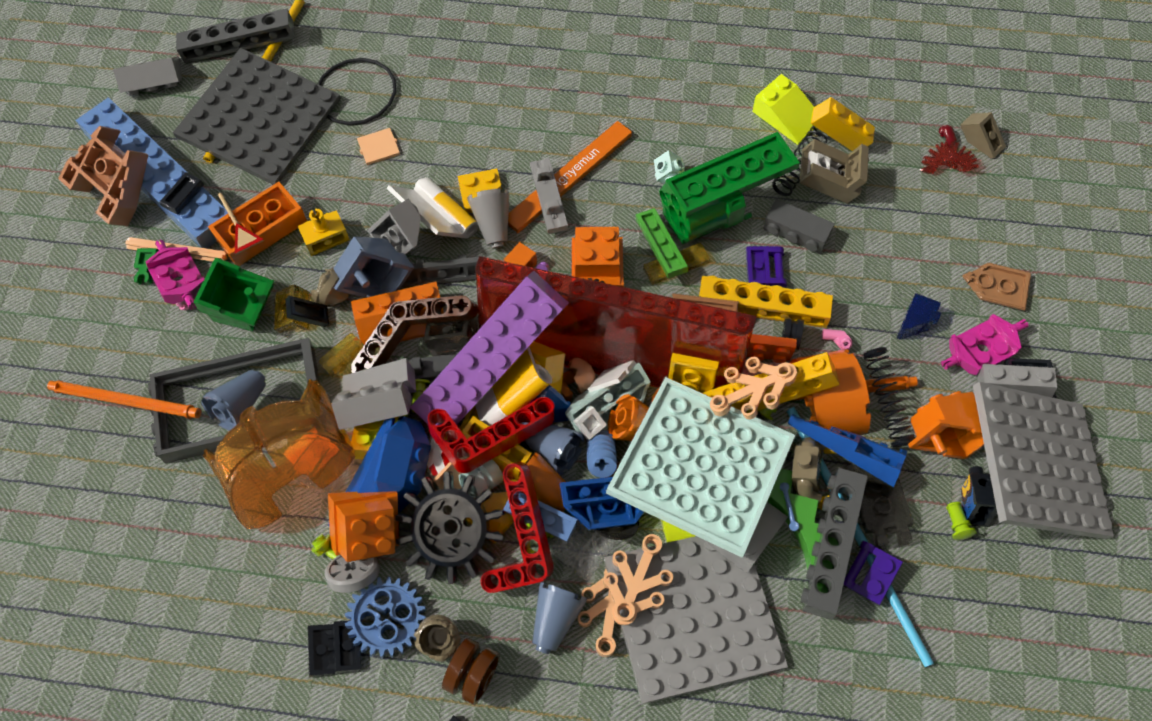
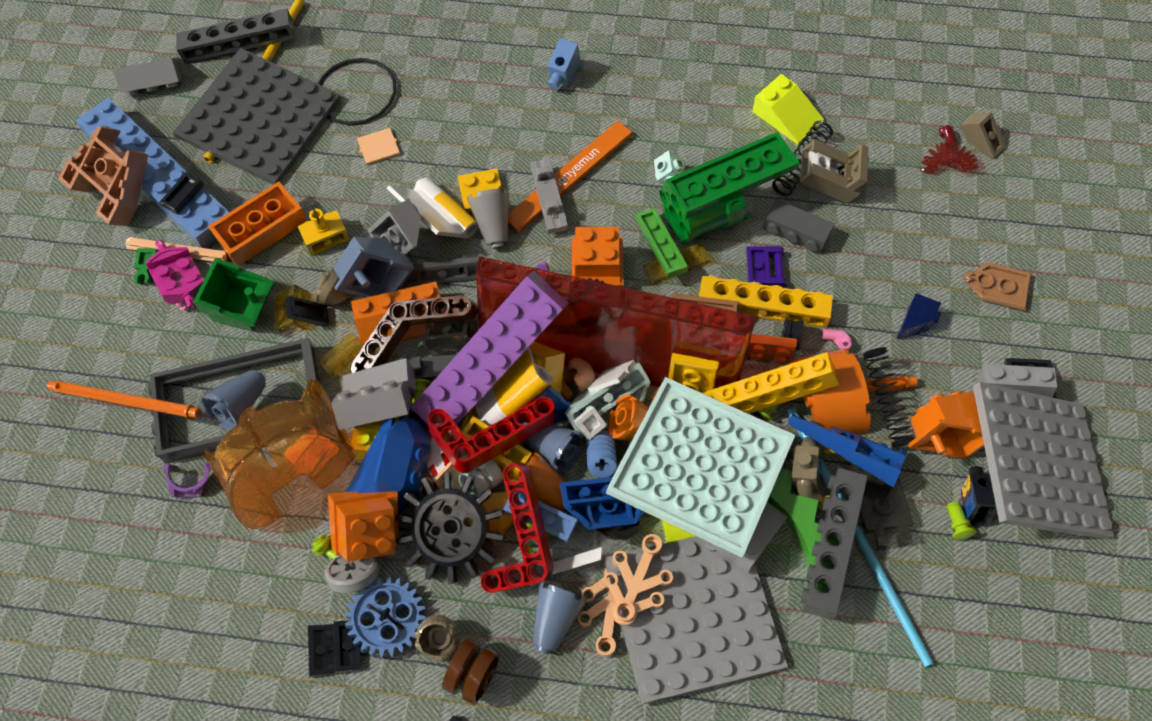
(180, 491): none -> medium lavender helmet
(243, 238): piece -> none
(522, 256): orange brick -> none
(563, 63): none -> medium blue torso
(570, 562): none -> white sticker
(756, 386): light nougat plant -> none
(794, 526): medium blue hinge -> none
(842, 124): yellow brick -> none
(879, 575): dark purple plate -> none
(996, 334): dark pink plate -> none

